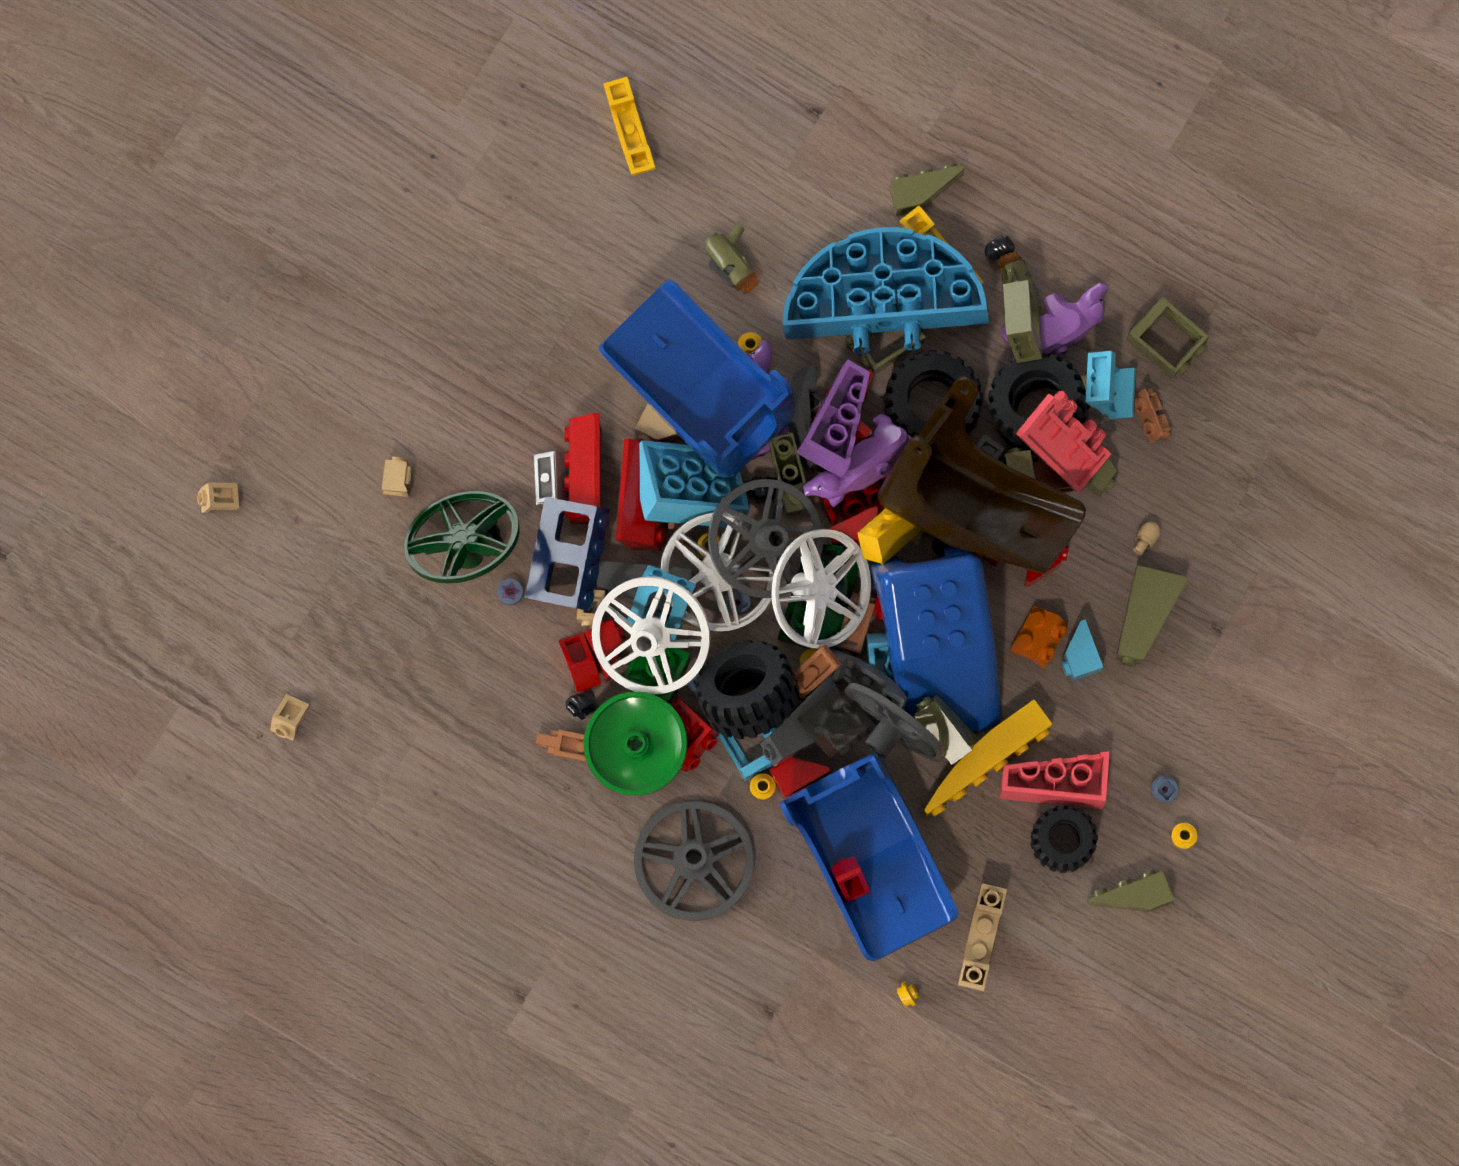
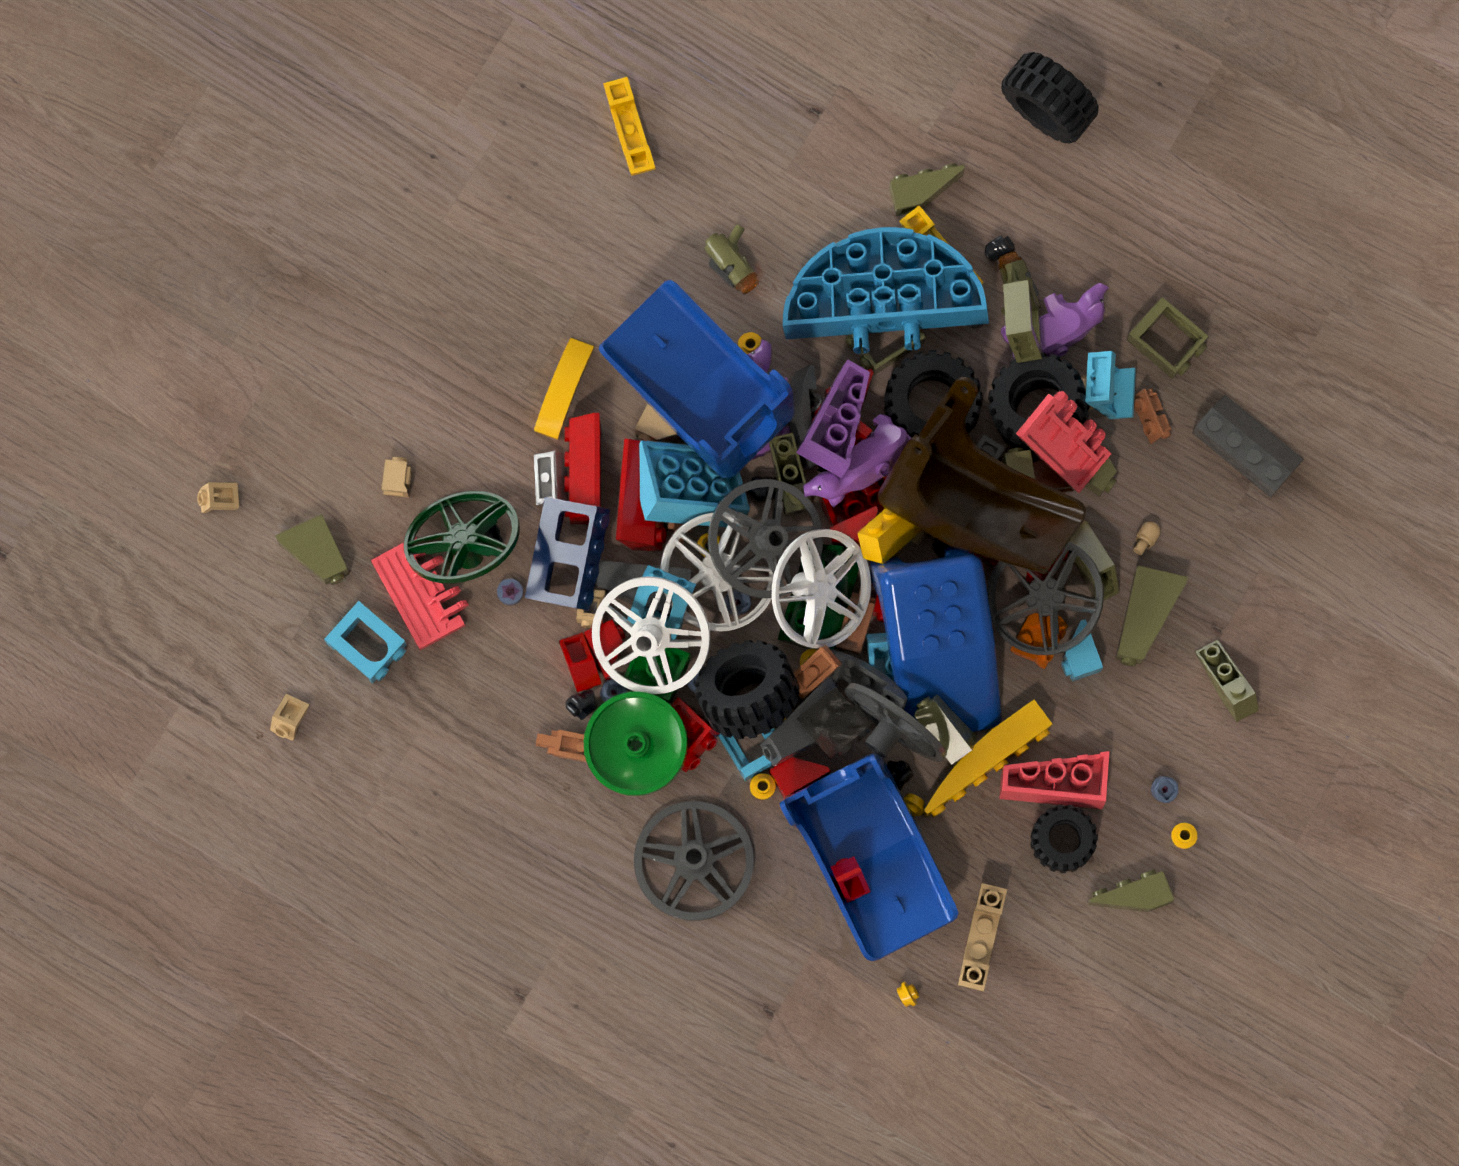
(315, 549): none -> olive slope
(370, 669): none -> medium azure panel
(419, 598): none -> coral hinge
(563, 388): none -> yellow slope
(610, 689): none -> sand blue tile
(901, 772): none -> black arm
(914, 804): none -> yellow plate
(1046, 599): none -> dark grey wheel
(1050, 97): none -> black tyre
(1088, 541): none -> olive slope
(1228, 681): none -> olive slope
(1247, 445): none -> dark grey slope

